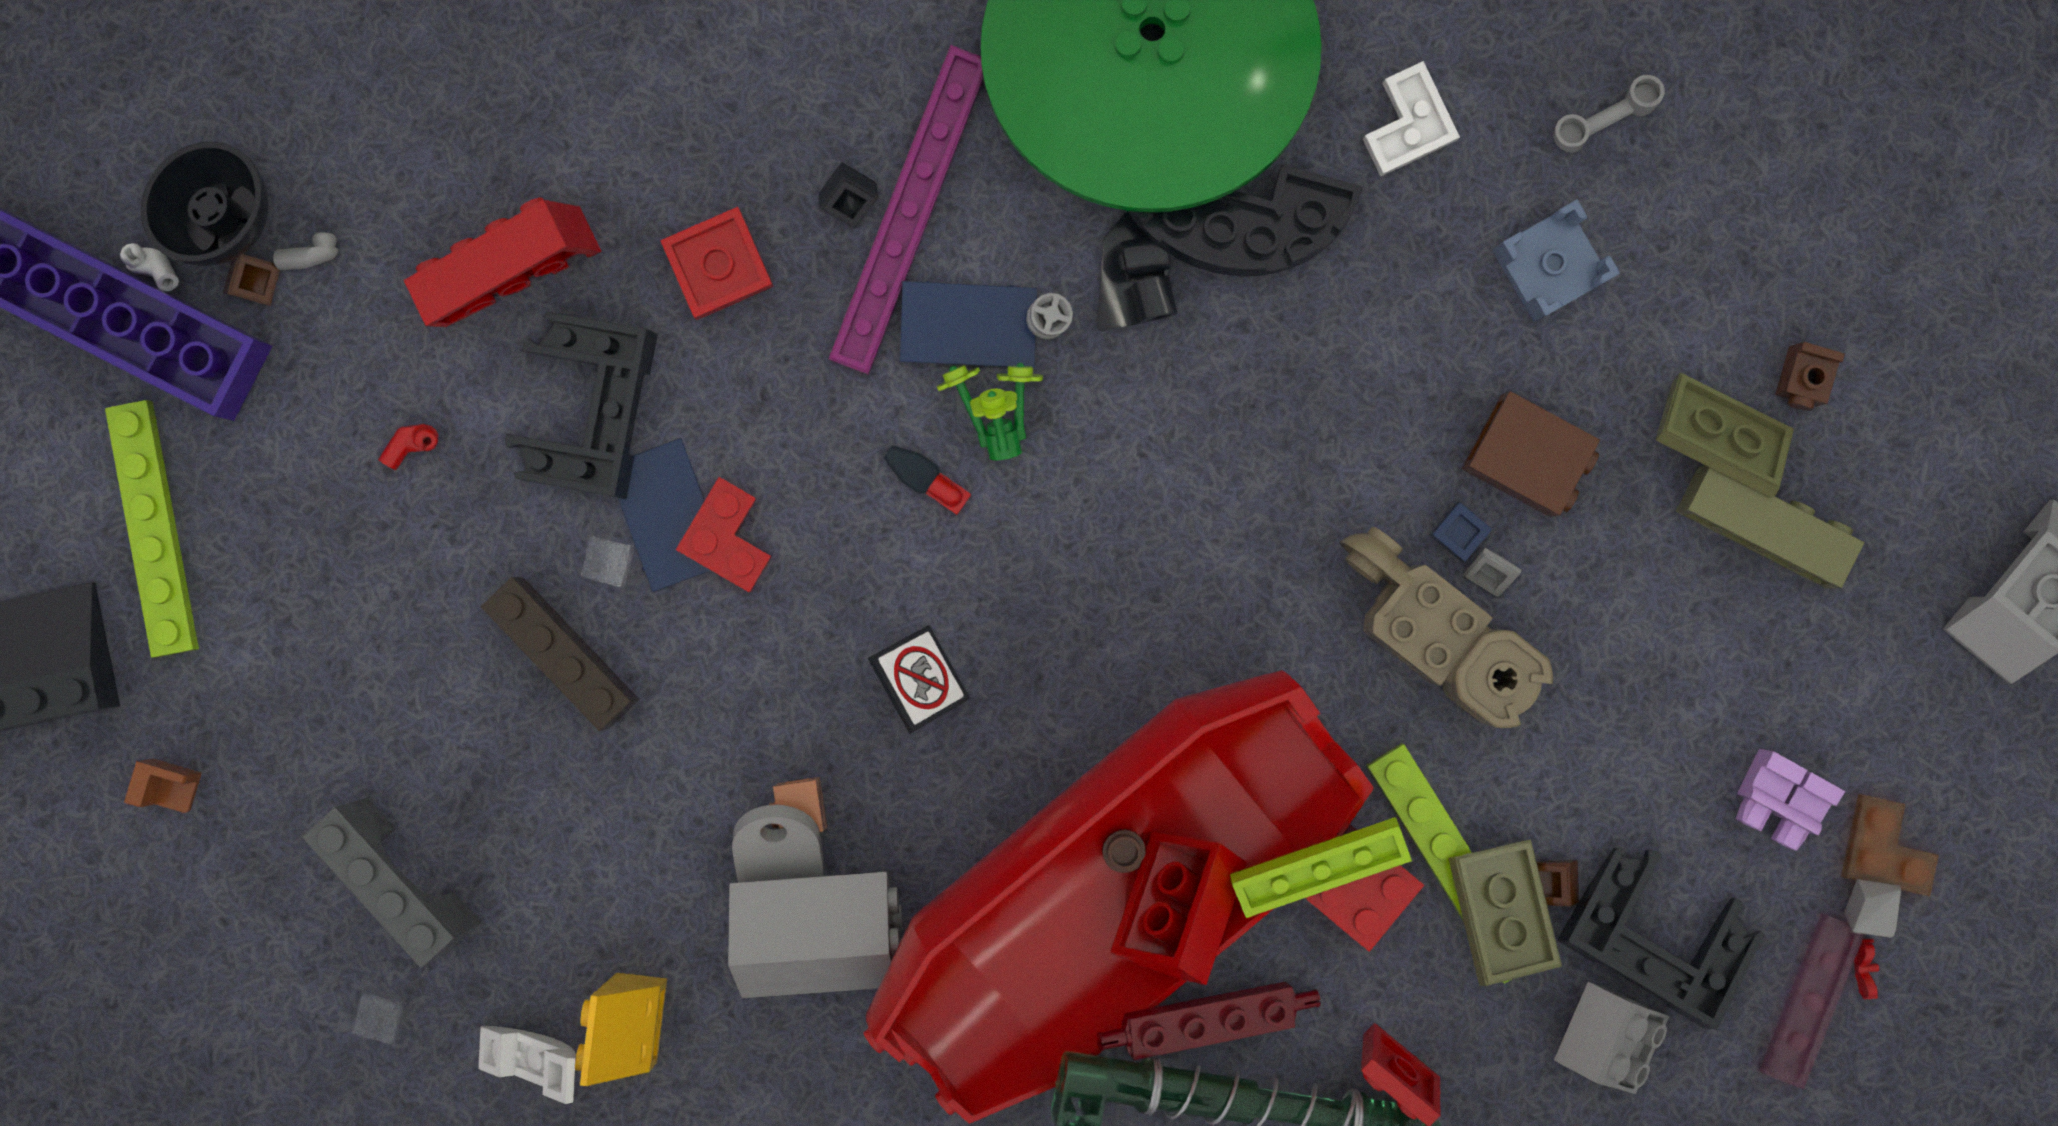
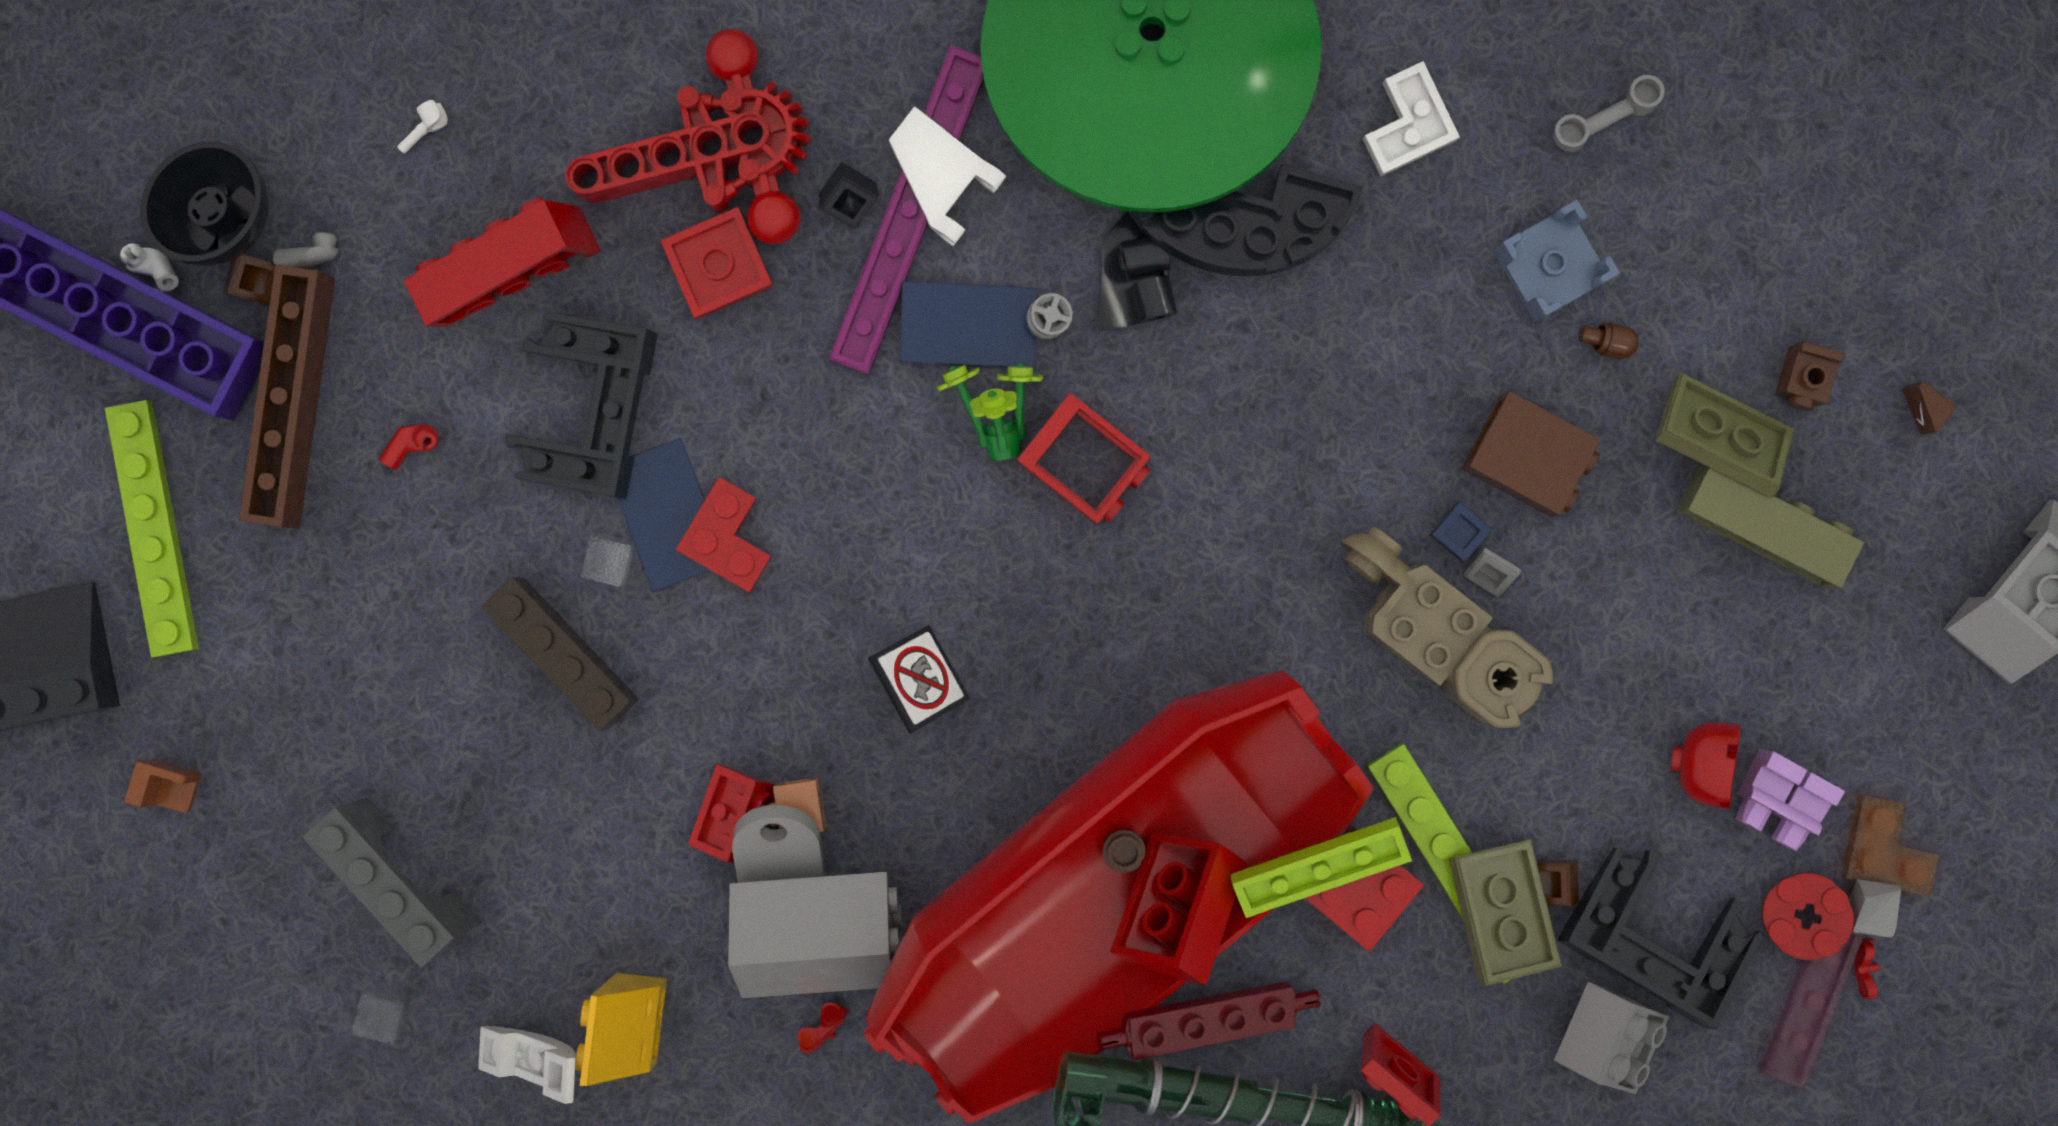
(287, 397): none -> reddish brown brick
(432, 118): none -> white hand
(725, 802): none -> red bracket
(772, 214): none -> red piece
(831, 1018): none -> red piece
(926, 478): black piece -> none
(939, 170): none -> white flag
(1050, 433): none -> red window
(1610, 340): none -> reddish brown cylinder
(1708, 763): none -> red cylinder
(1829, 902): none -> red plate
(1928, 407): none -> reddish brown slope

